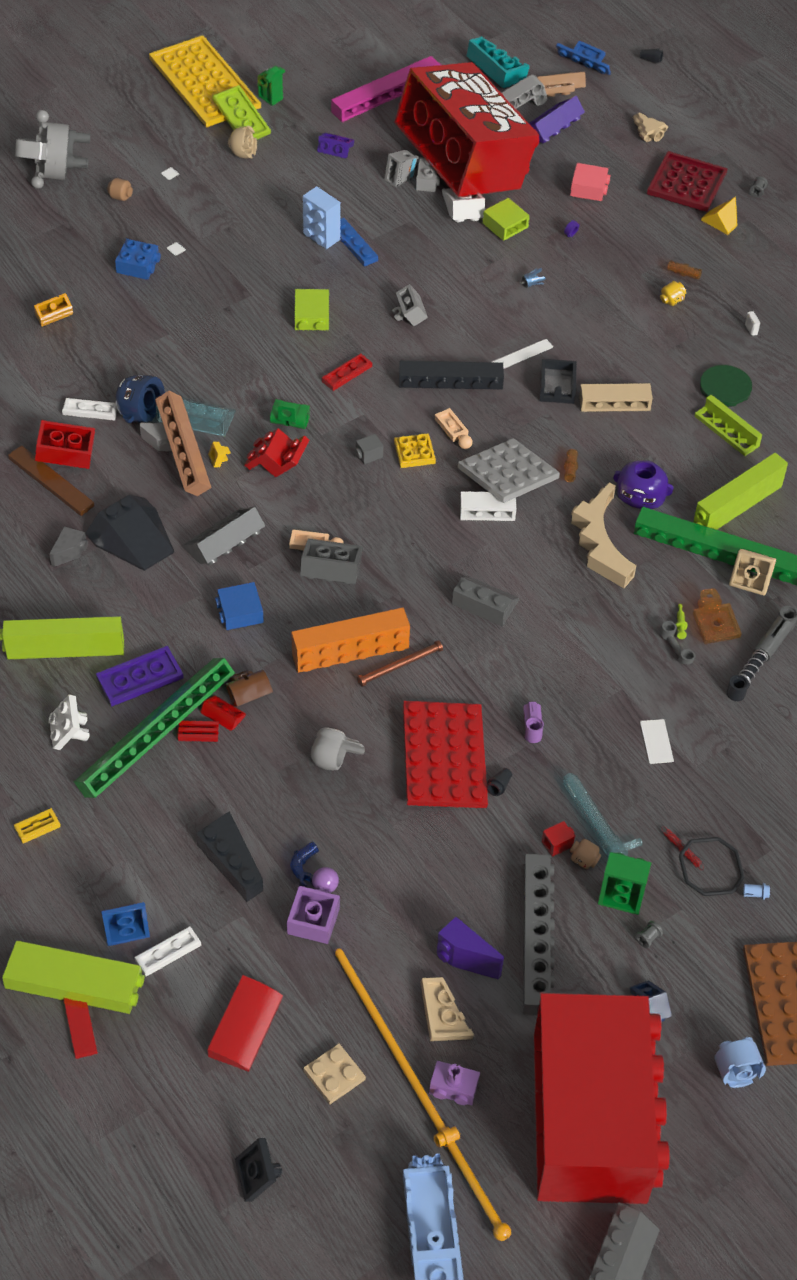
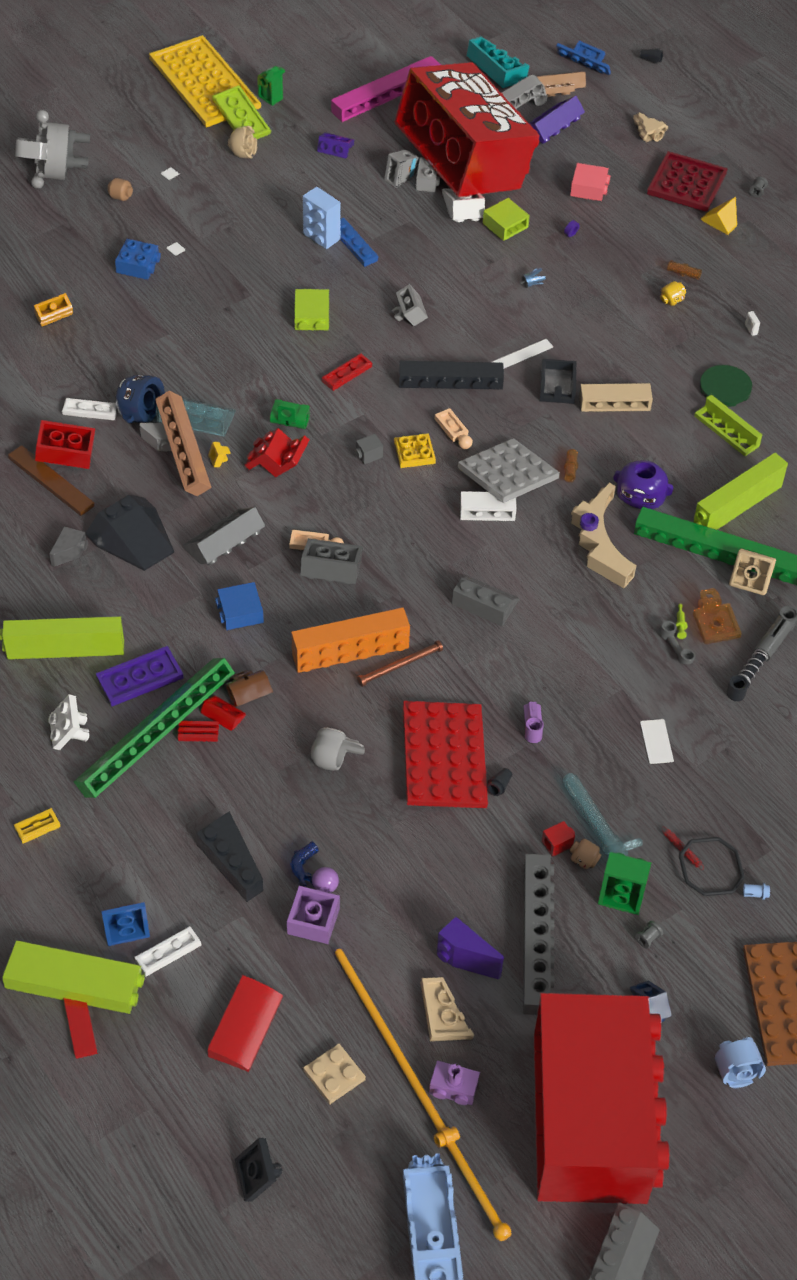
(589, 522): none -> dark purple tile

